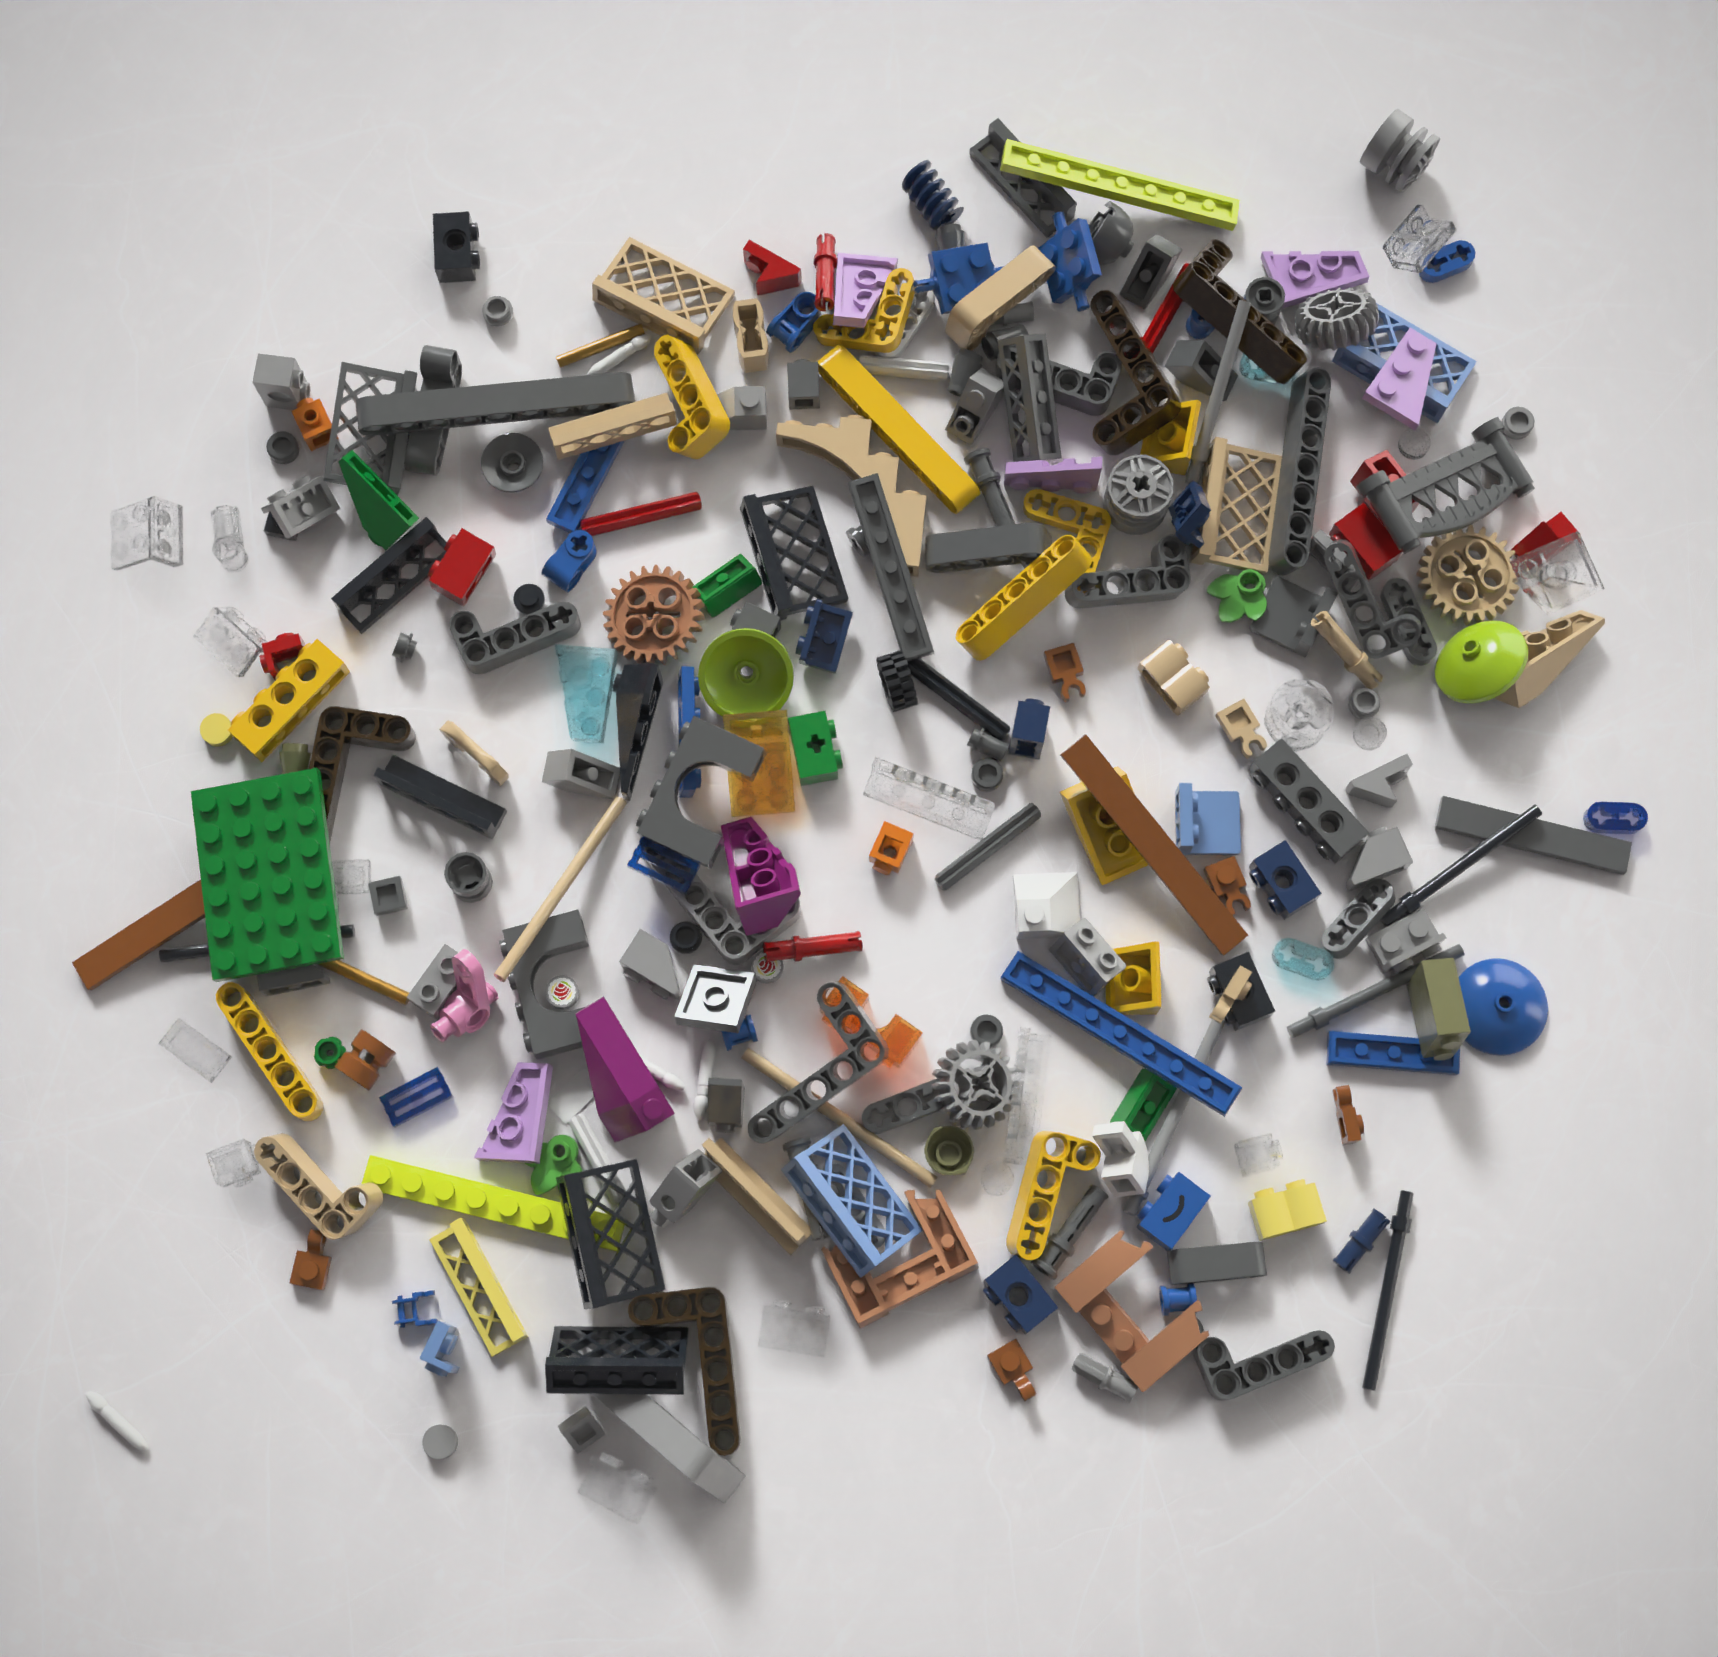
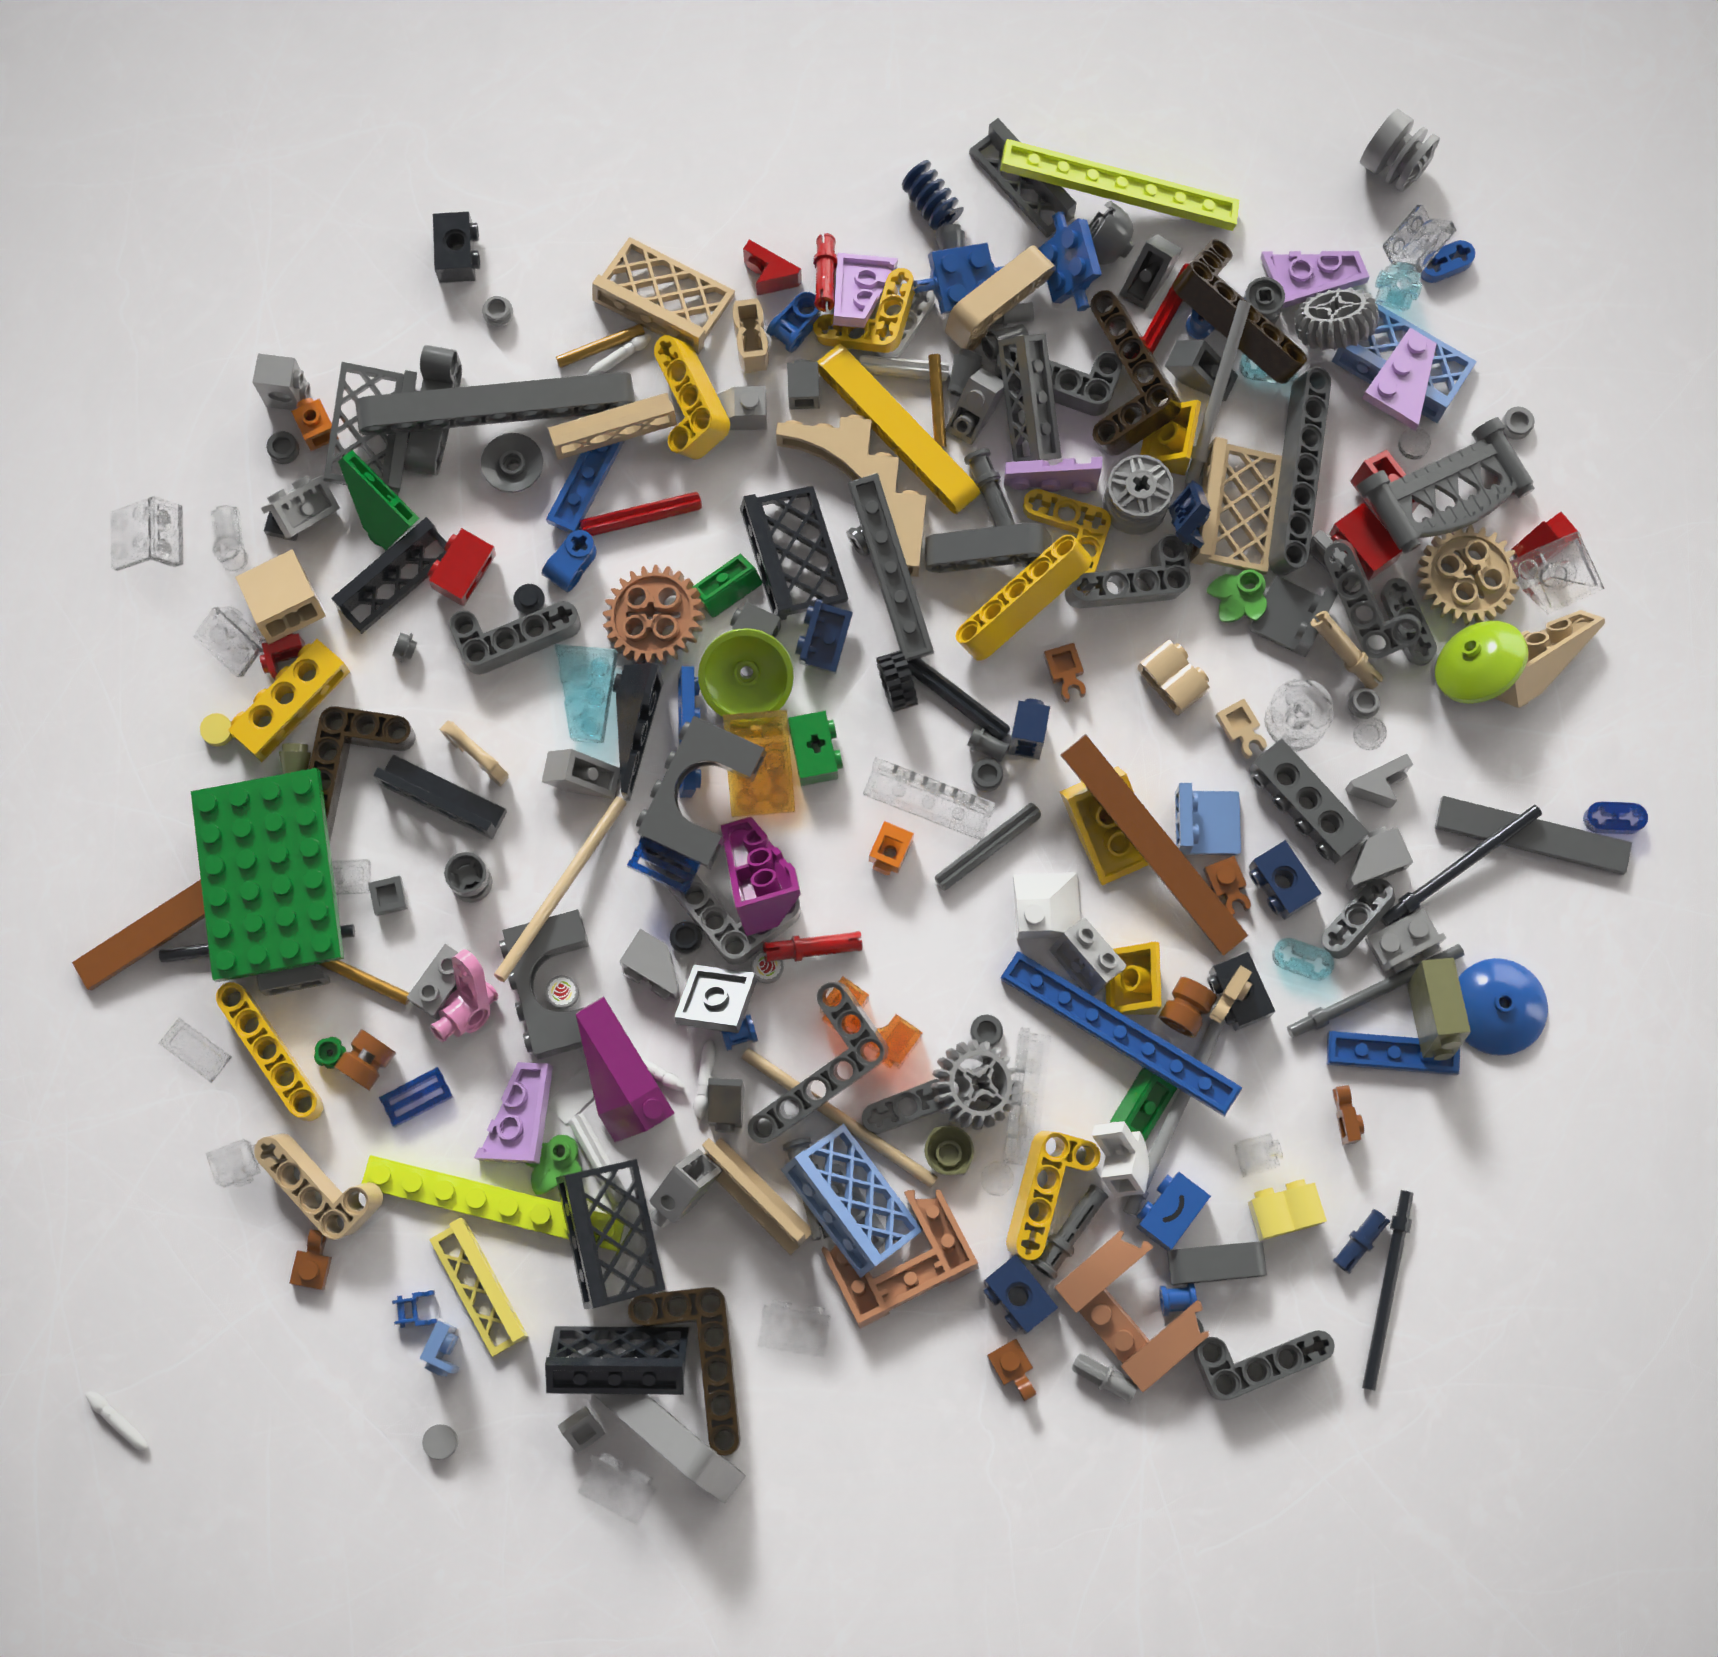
(280, 596): none -> tan brick
(937, 399): none -> pearl gold bar
(1185, 1010): none -> dark orange wheel
(1390, 294): none -> clear light blue brick

